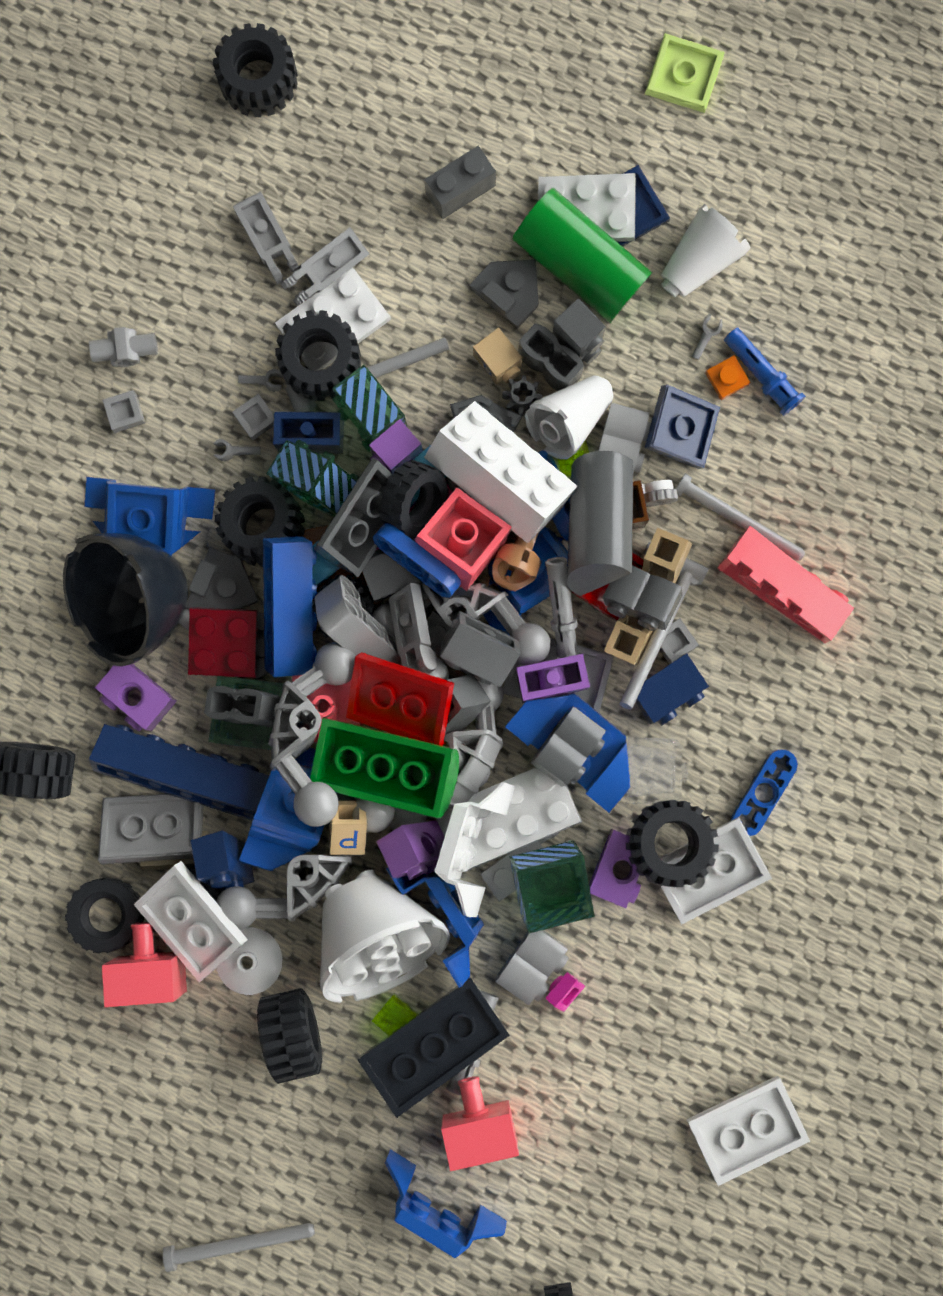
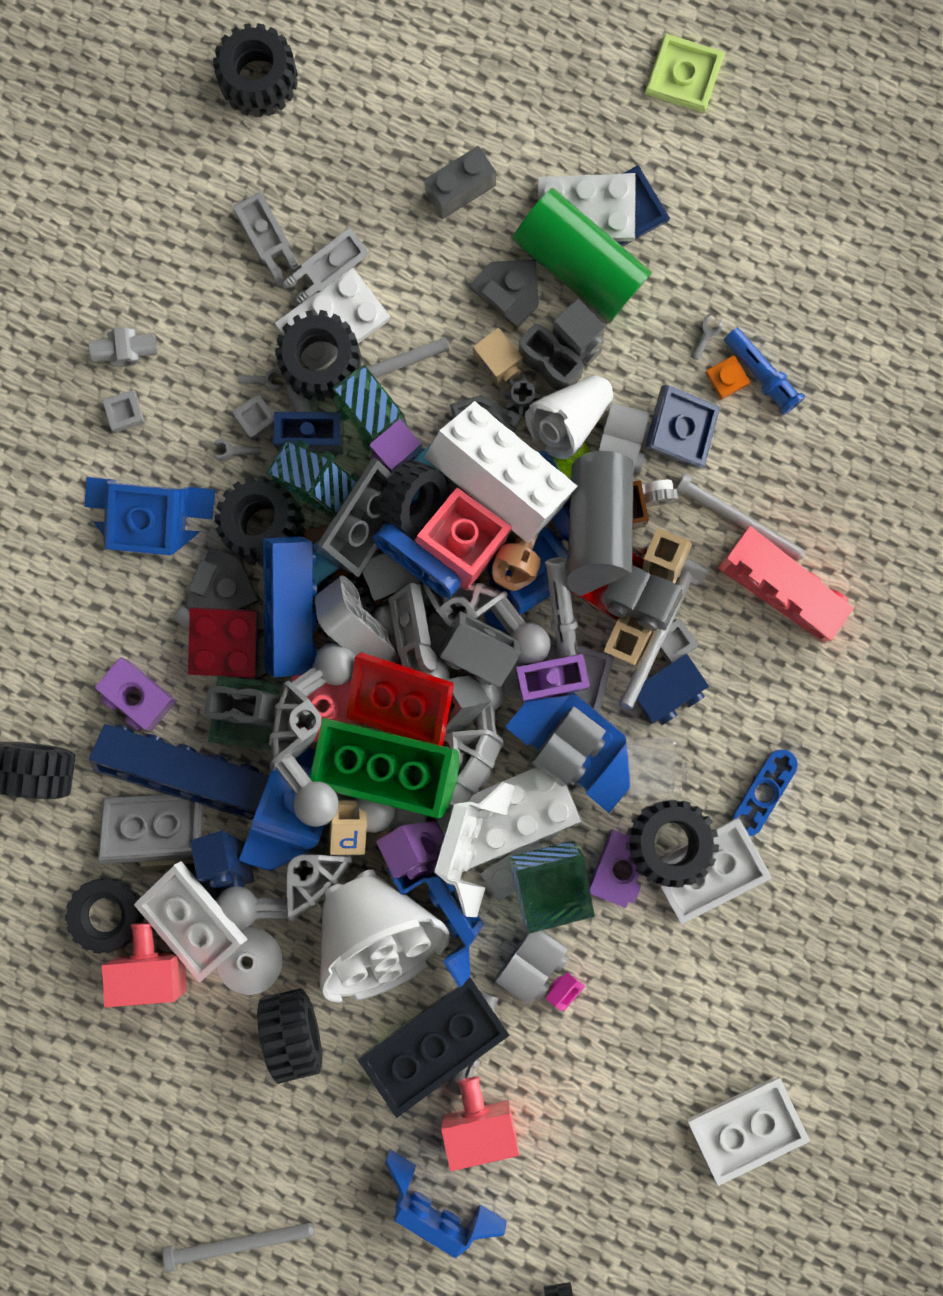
(103, 593): black piece -> none
(393, 1015): clear neon green plate -> none
(702, 252): white cone -> none

